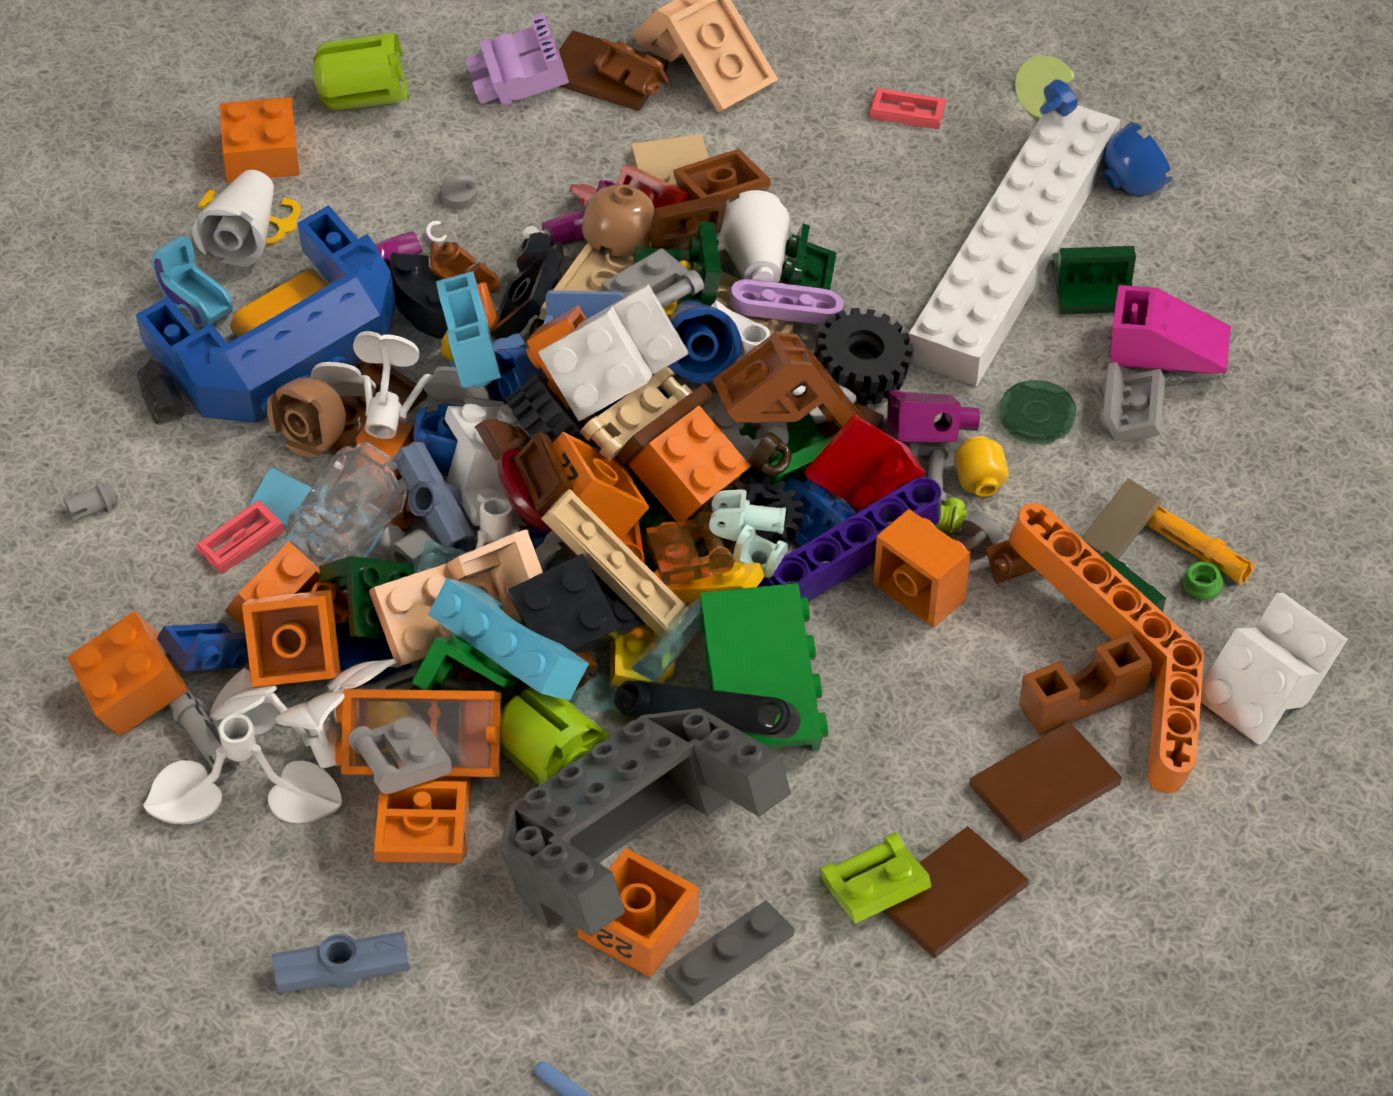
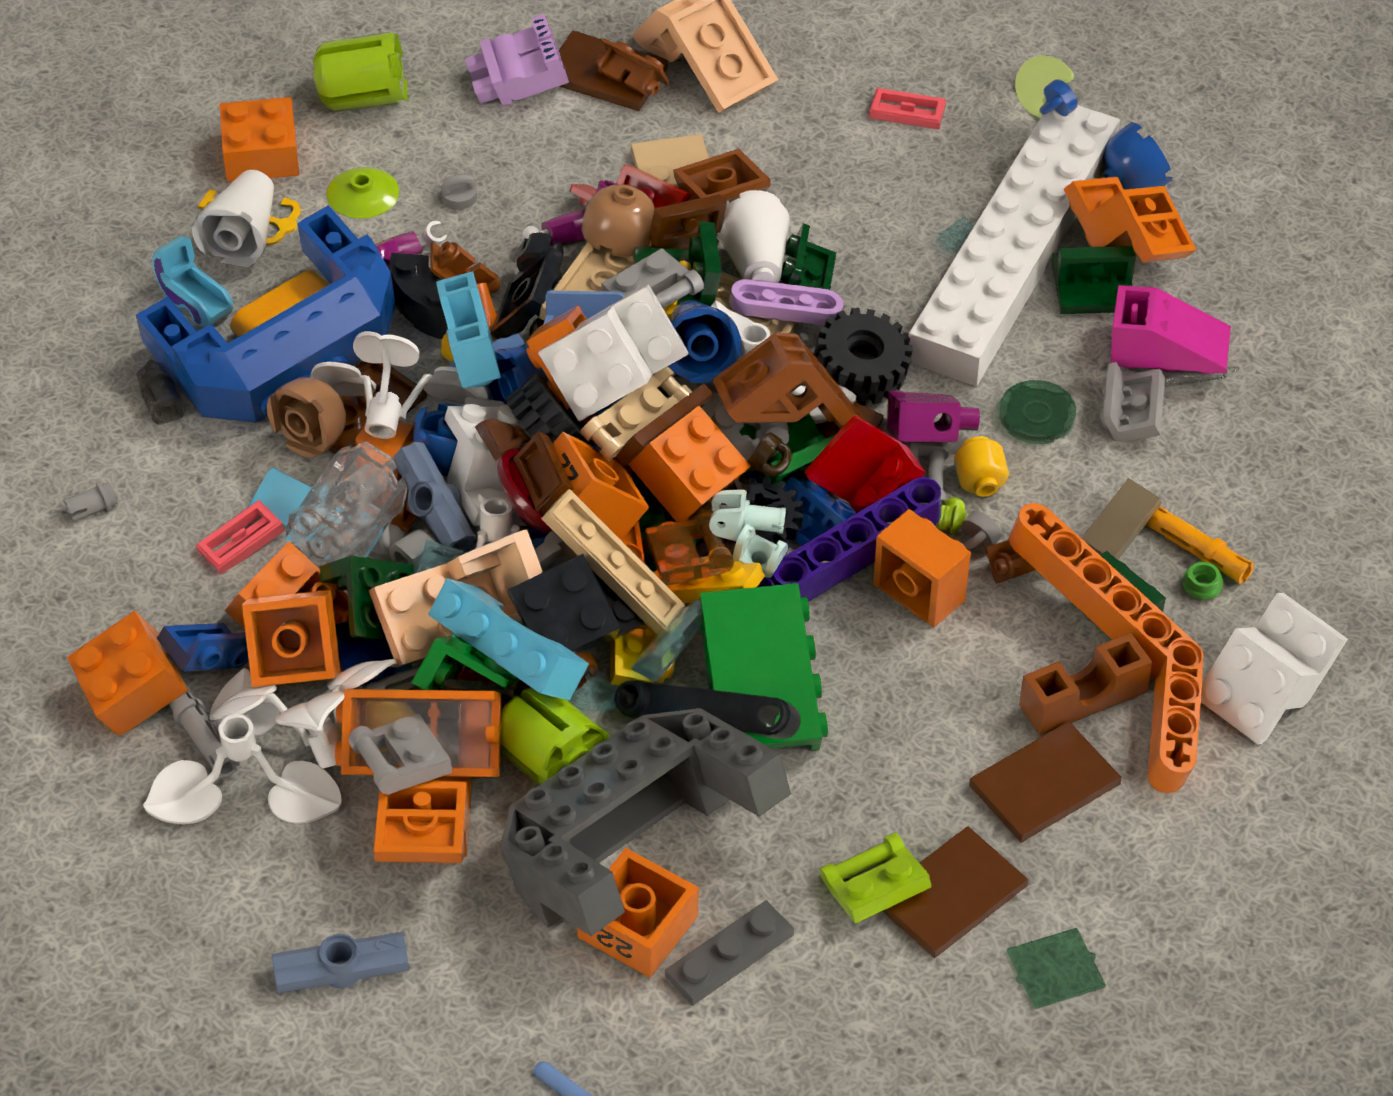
(362, 192): none -> lime dish
(956, 234): none -> clear light blue tile
(1056, 968): none -> clear green piece
(1130, 218): none -> orange bracket

